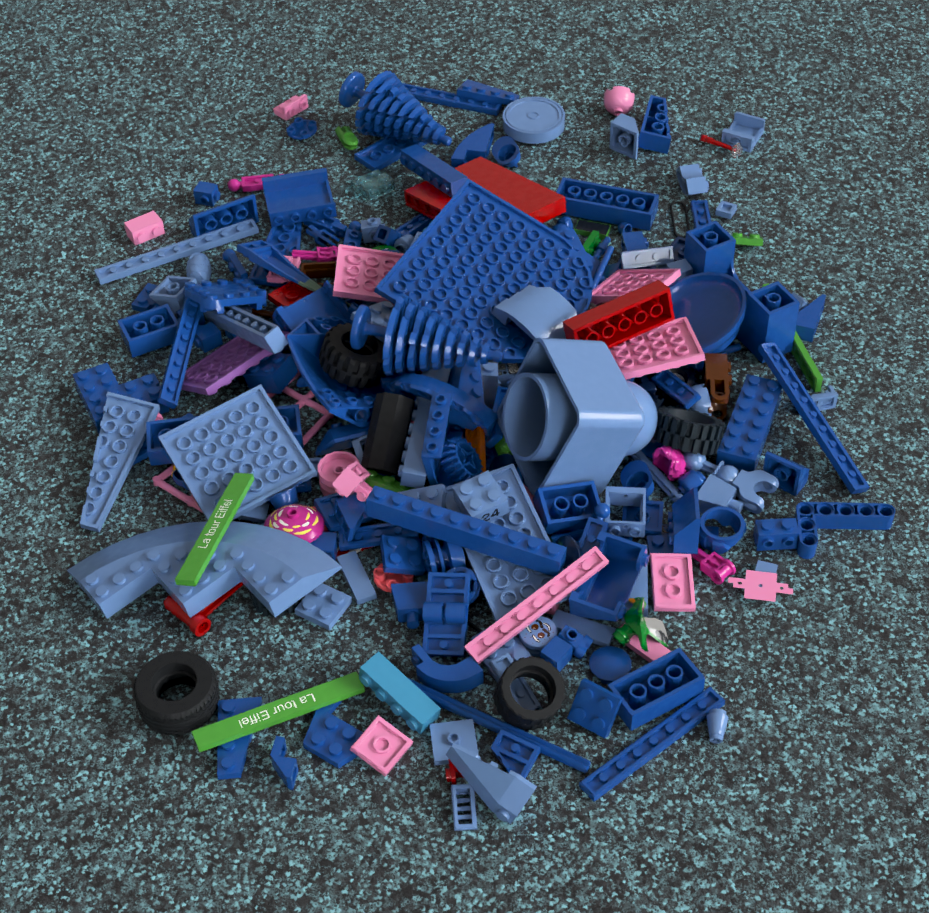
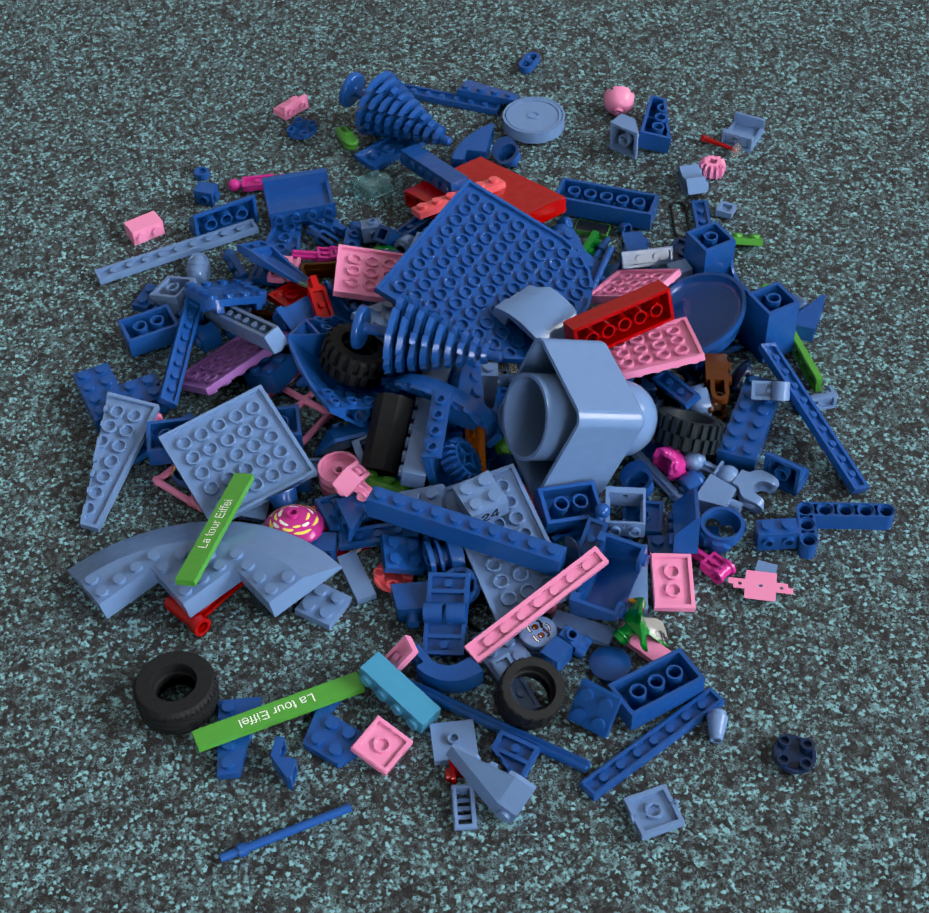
(201, 173): none -> blue tile
(243, 849): none -> blue bar
(319, 298): none -> red hinge
(402, 652): none -> bright pink plate
(435, 205): none -> coral plate
(529, 62): none -> blue plate
(653, 812): none -> medium blue plate
(712, 167): none -> bright pink gear
(742, 370): none -> dark blue dish
(770, 390): none -> medium blue plate
(794, 754): none -> dark blue dish

